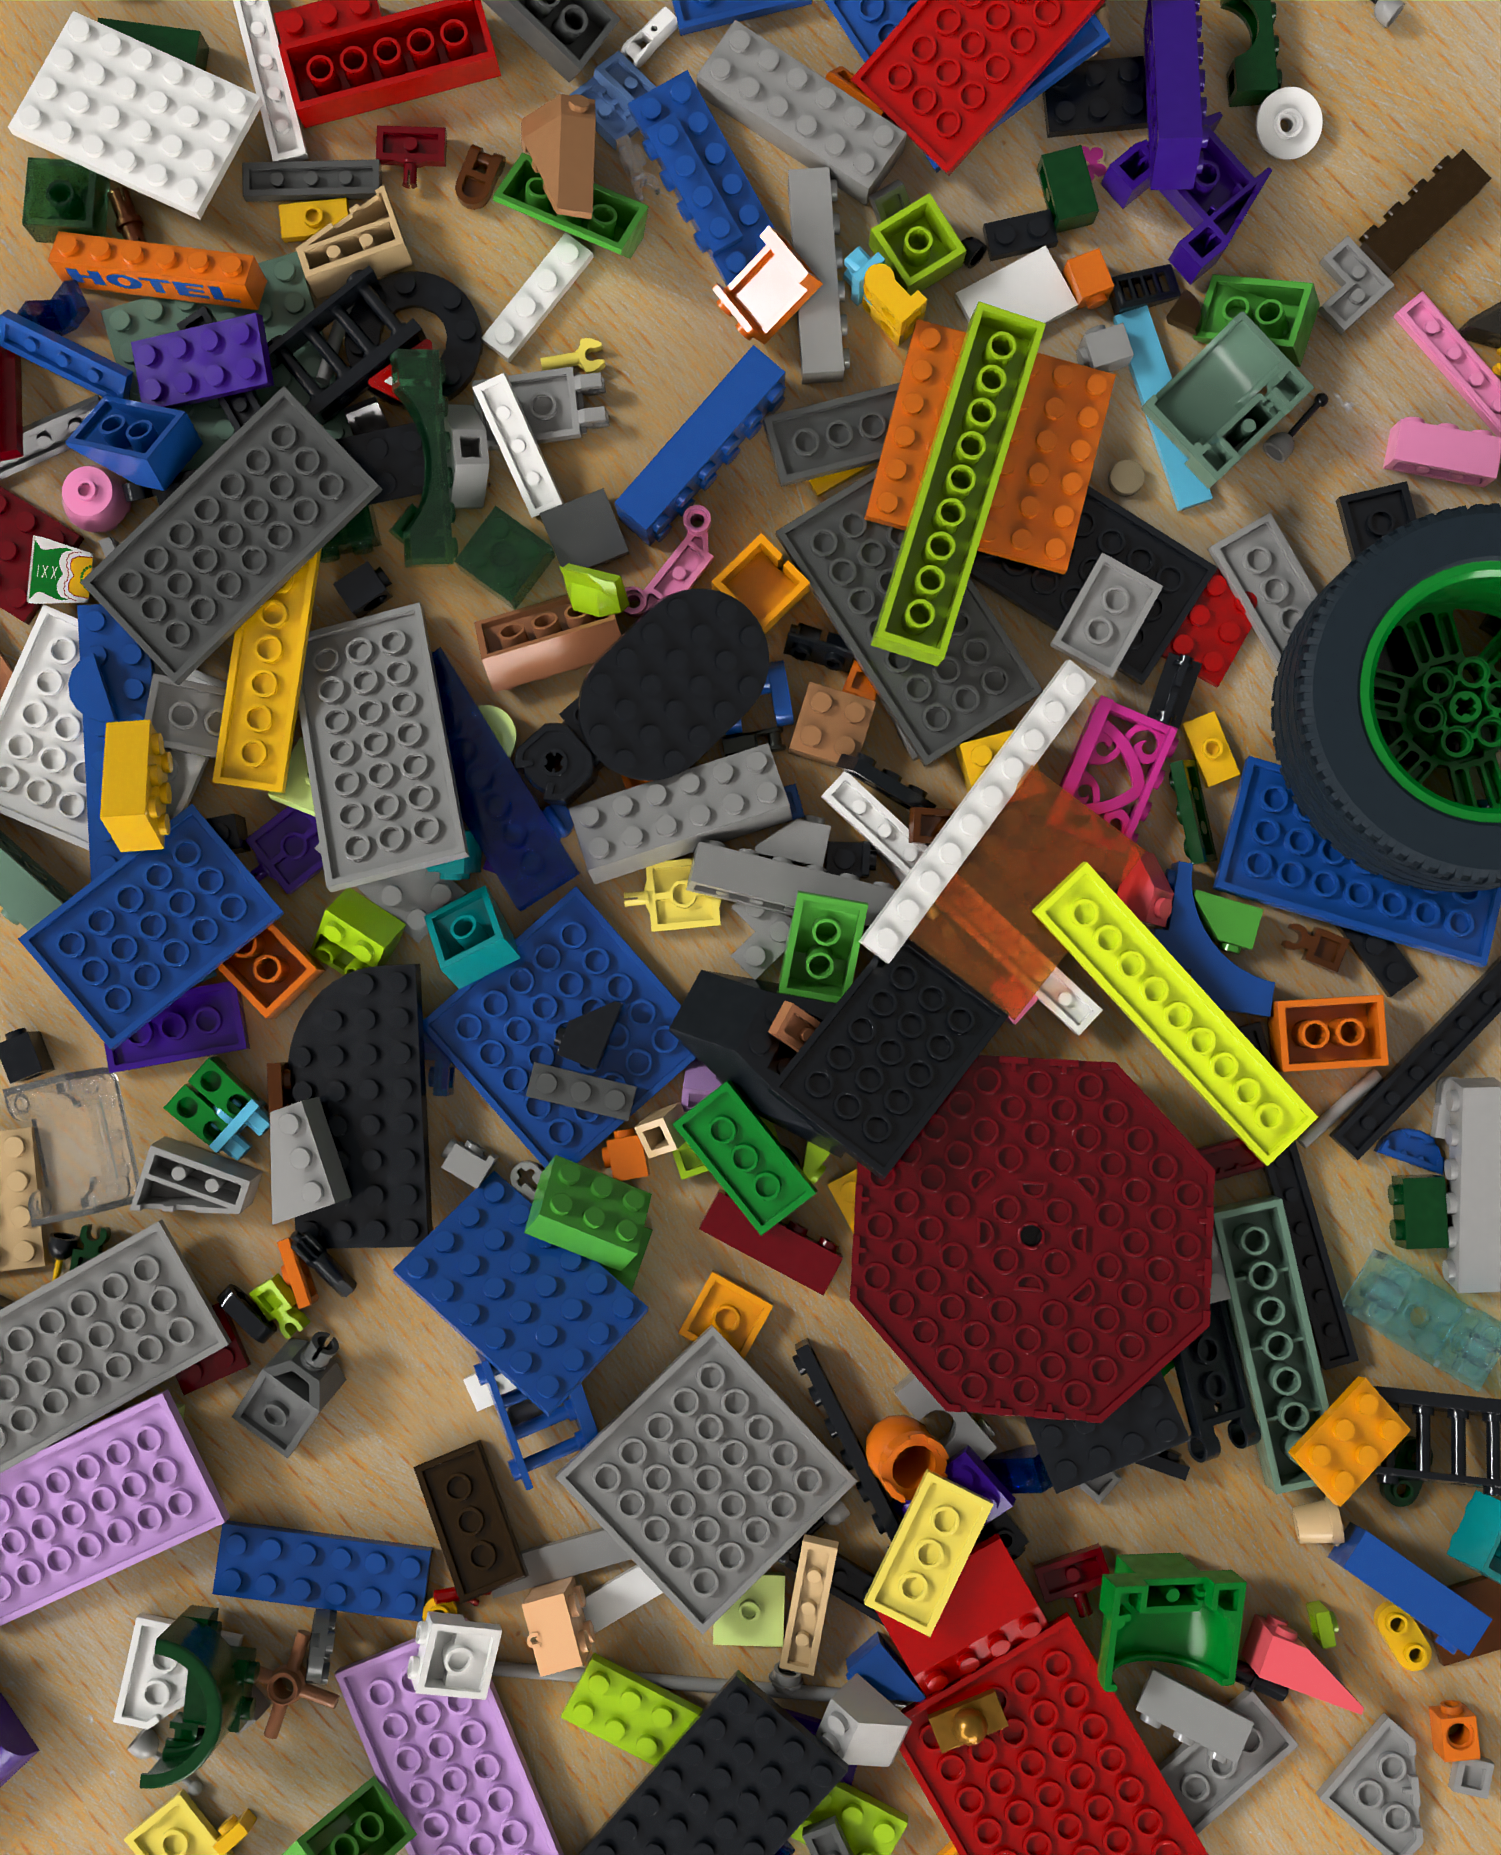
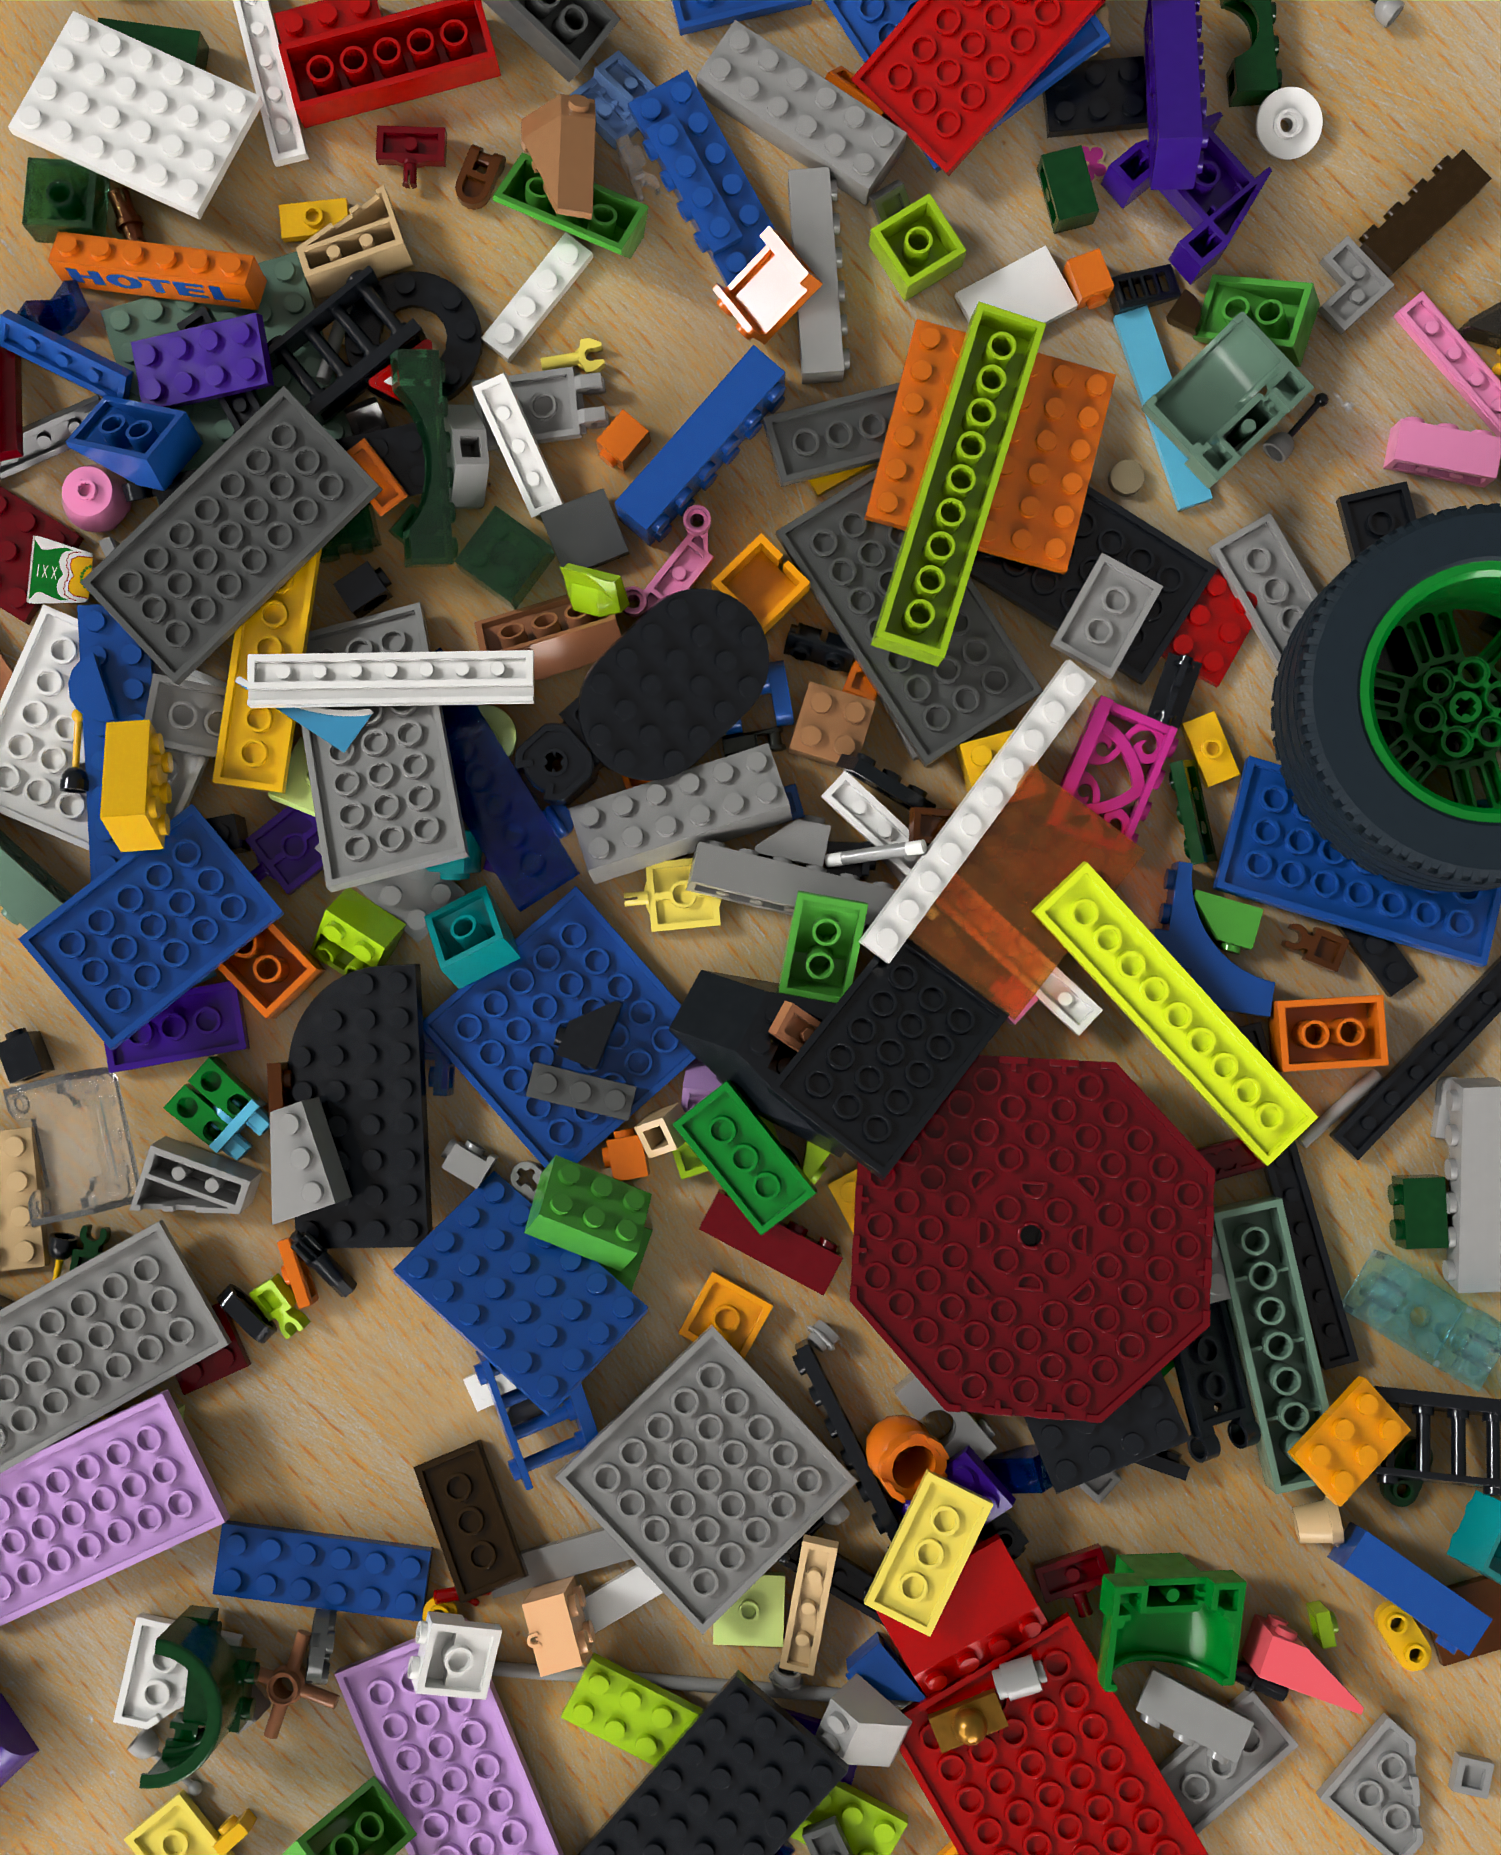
(74, 778): none -> hinge
(291, 1392): dark grey plate -> none
(311, 180): dark grey plate -> none
(332, 725): none -> dark azure sticker
(370, 461): none -> orange plate
(390, 679): none -> white plate
(622, 441): none -> orange brick
(653, 34): white bar -> none
(765, 943): light grey plate -> none
(822, 1336): none -> light grey plate
(876, 853): none -> light grey bar
(882, 295): yellow hips -> none
(975, 251): black hinge -> none
(1019, 1678): none -> light grey brick
(1020, 235): black plate -> none
(1105, 348): light grey brick -> none
(1147, 891): coral slope -> none
(1413, 1148): blue tile -> none
(1462, 1744): orange brick -> none

